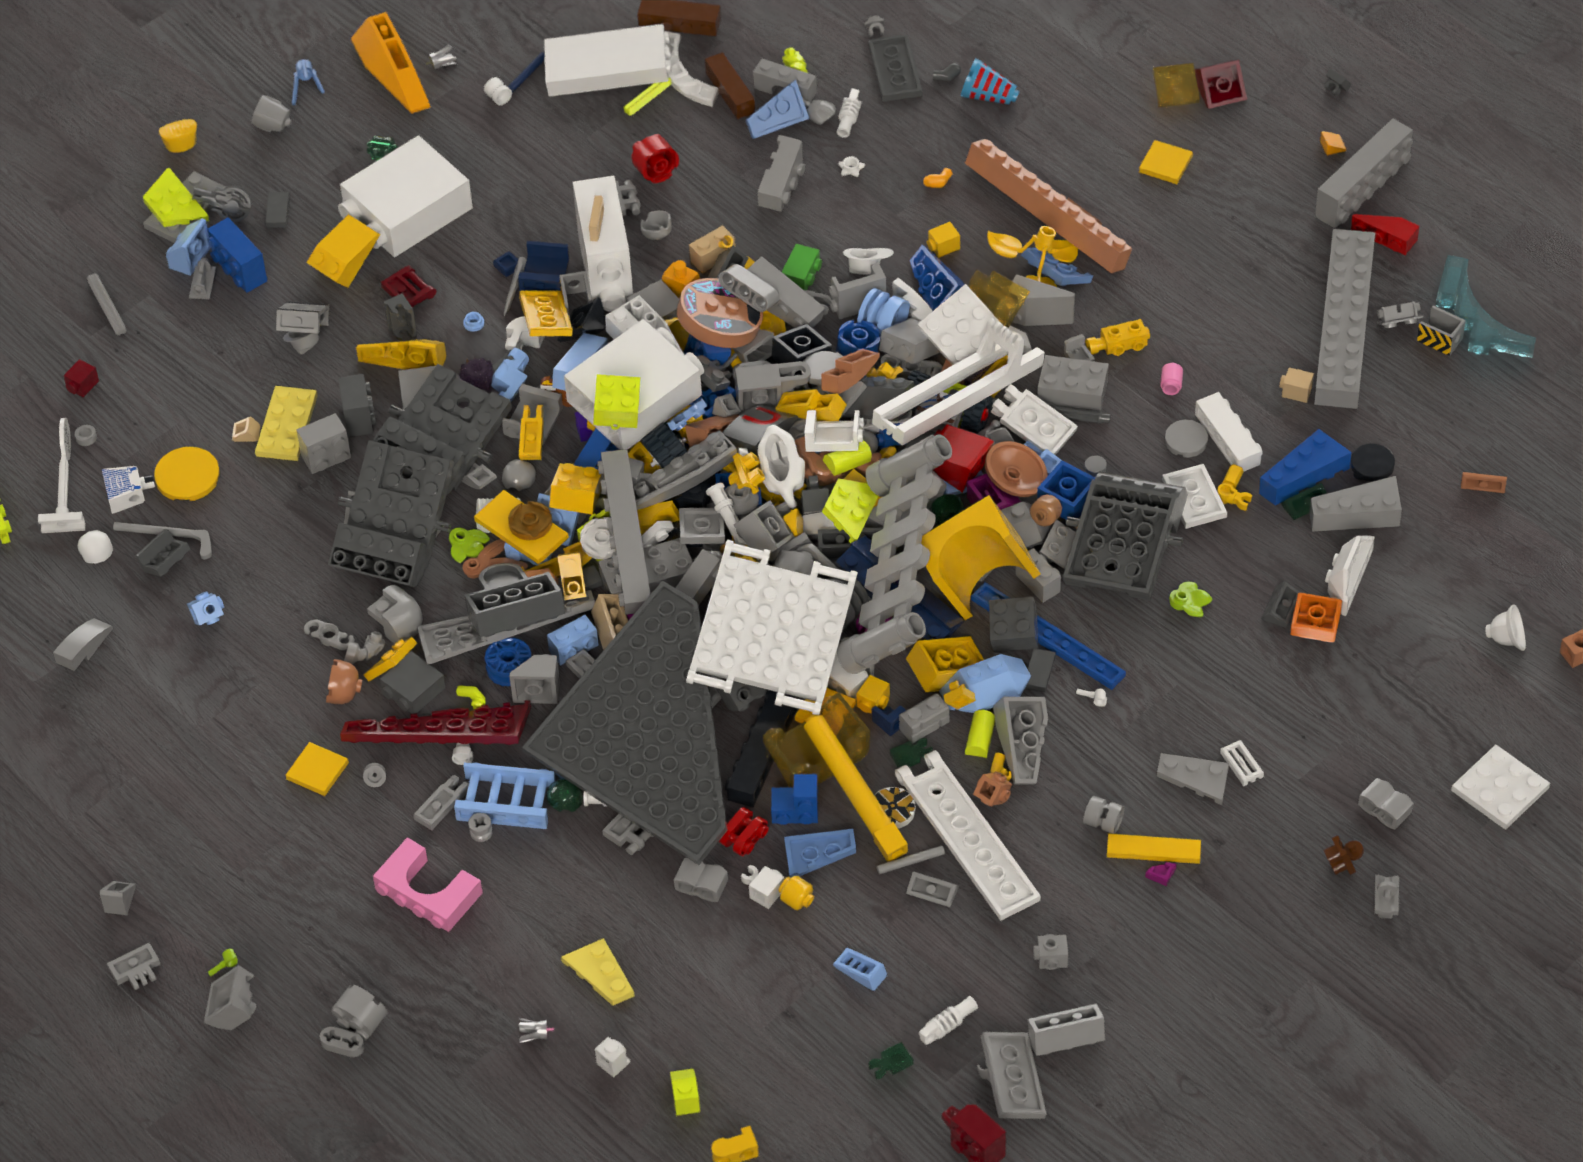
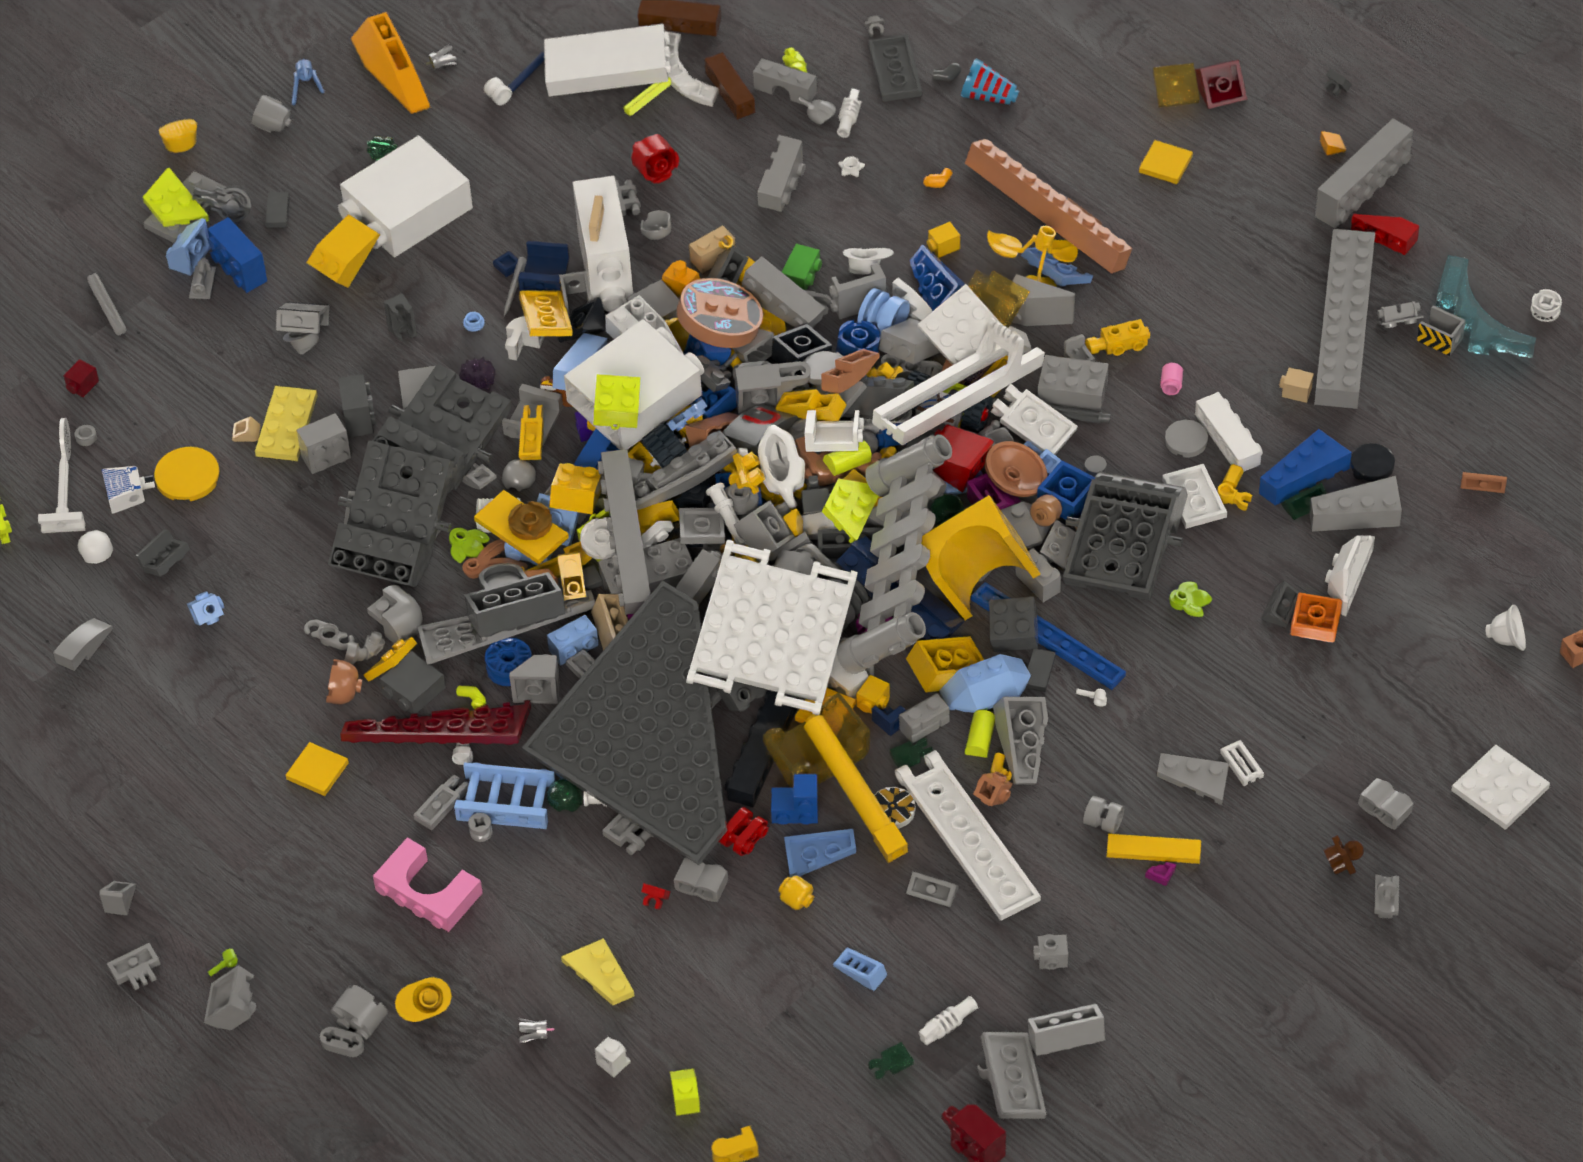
(202, 535): light grey piece -> none
(374, 775): light grey tile -> none
(397, 285): dark red plate -> none
(403, 354): yellow wedge -> none
(423, 999): none -> yellow piece
(509, 373): light blue plate -> none
(656, 893): none -> red tile
(725, 406): light grey slope -> none
(748, 287): light grey beam -> none
(763, 886): white brick -> none
(779, 112): medium blue wing -> none
(911, 859): light grey bar -> none
(959, 695): yellow tile -> none
(1546, 304): none -> white wheel

